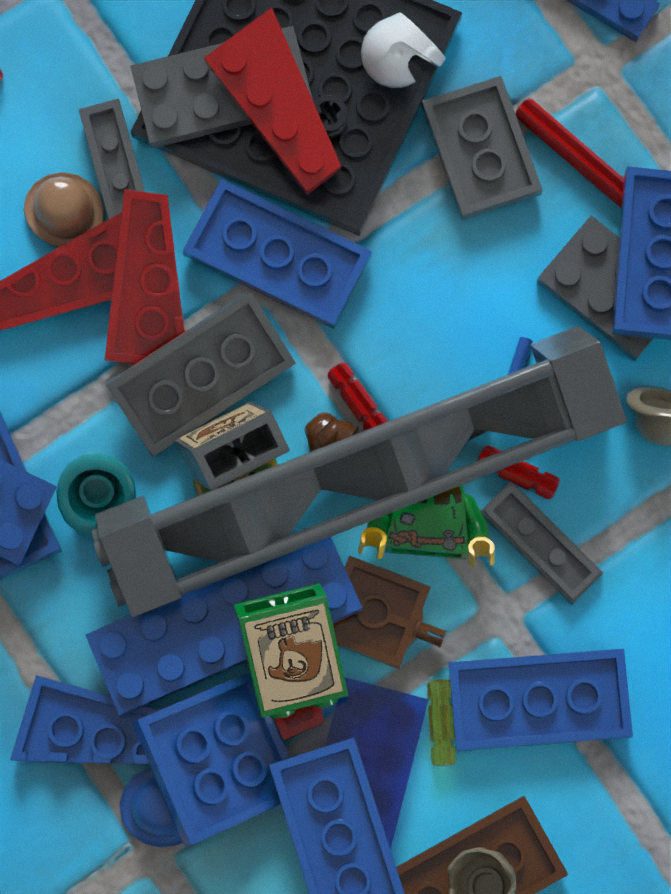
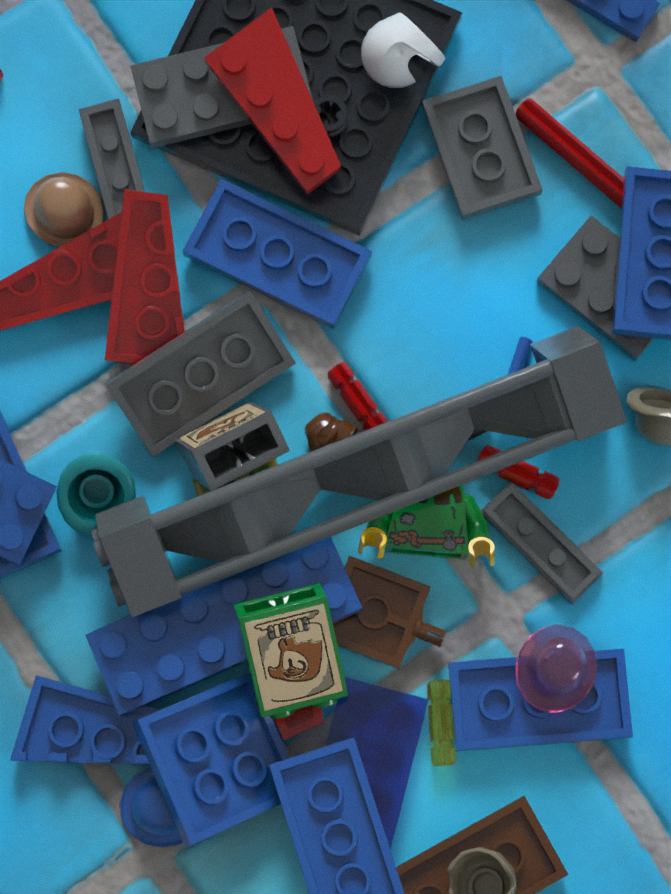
(556, 668): none -> hat

